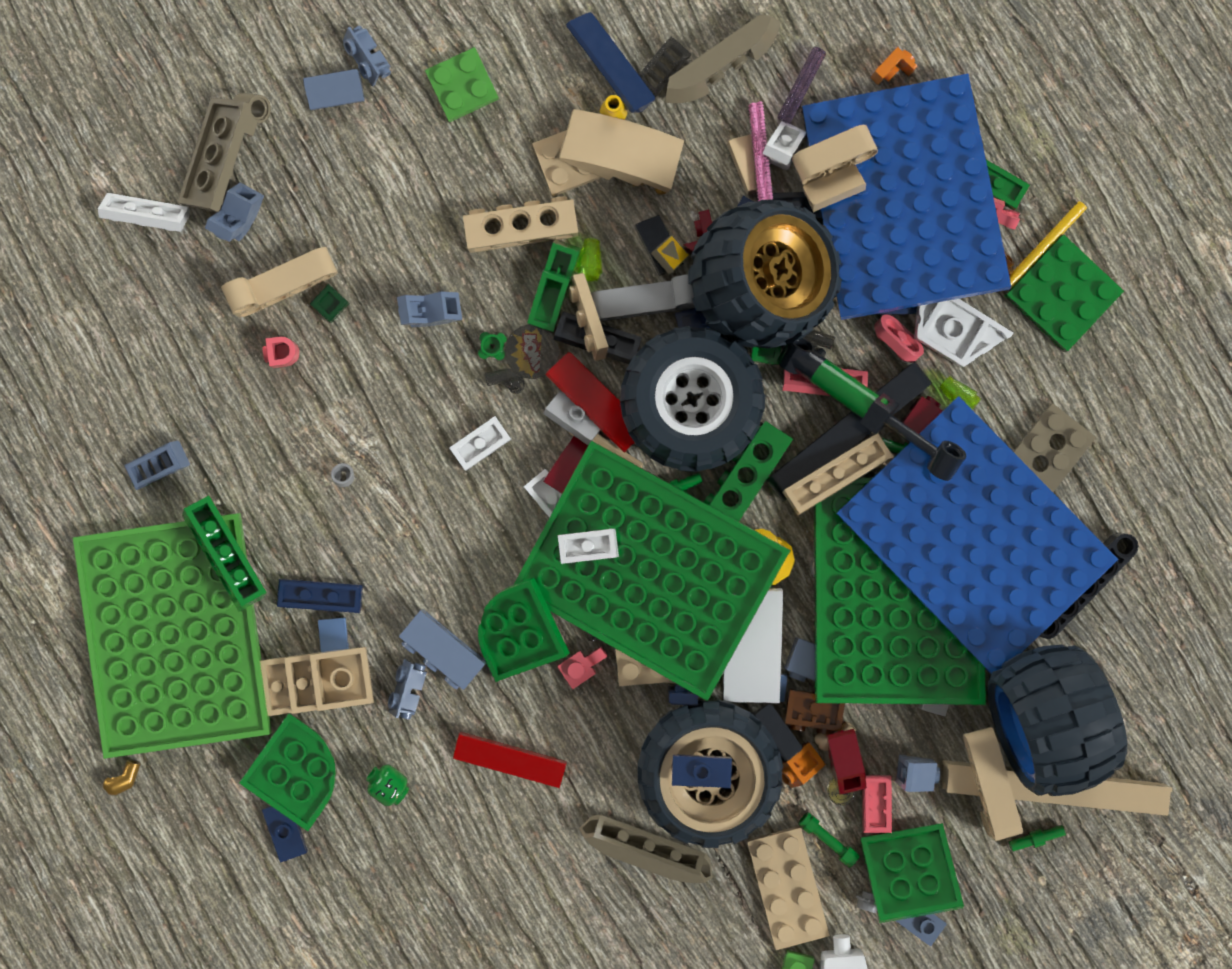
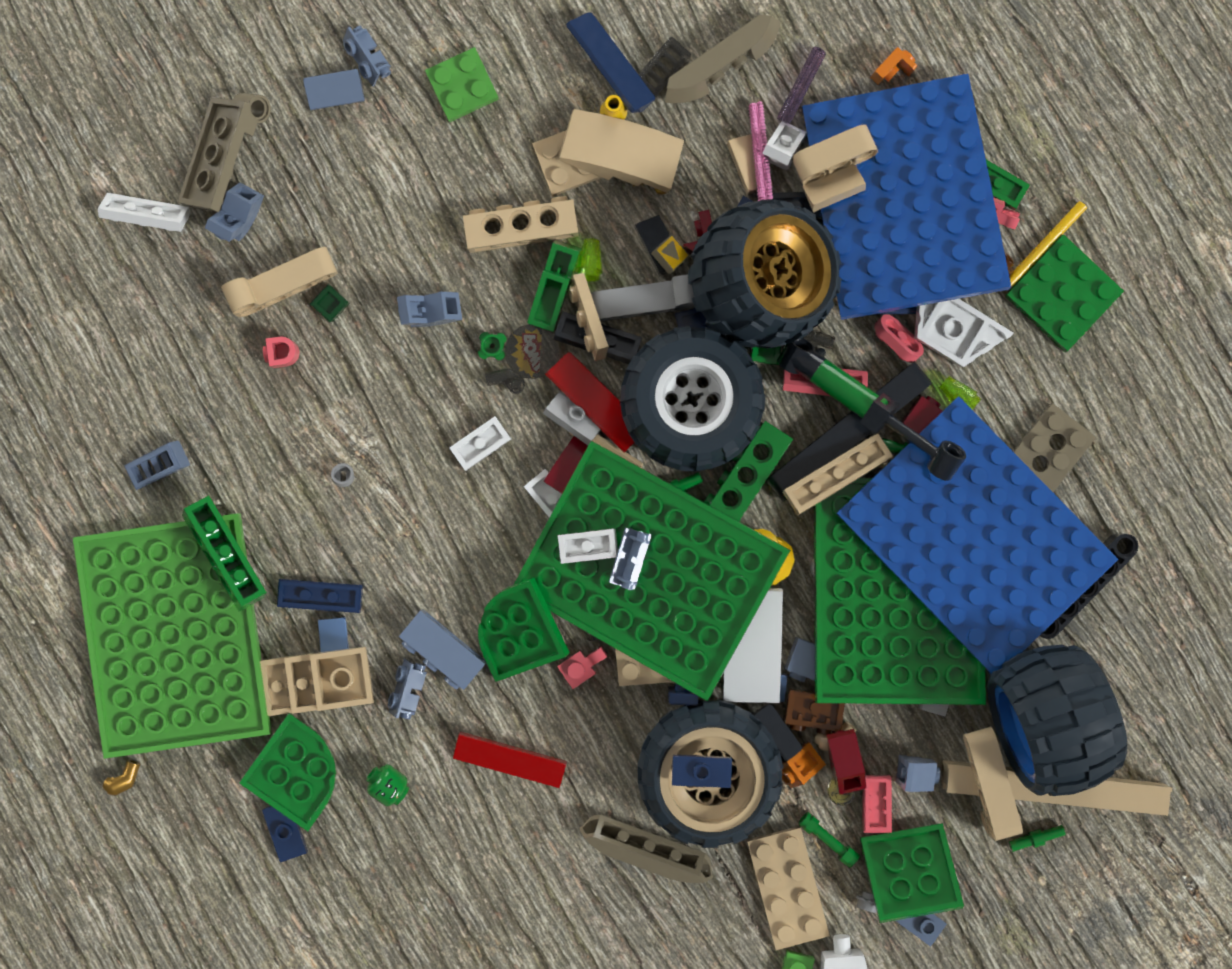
(629, 558): none -> sand blue hinge

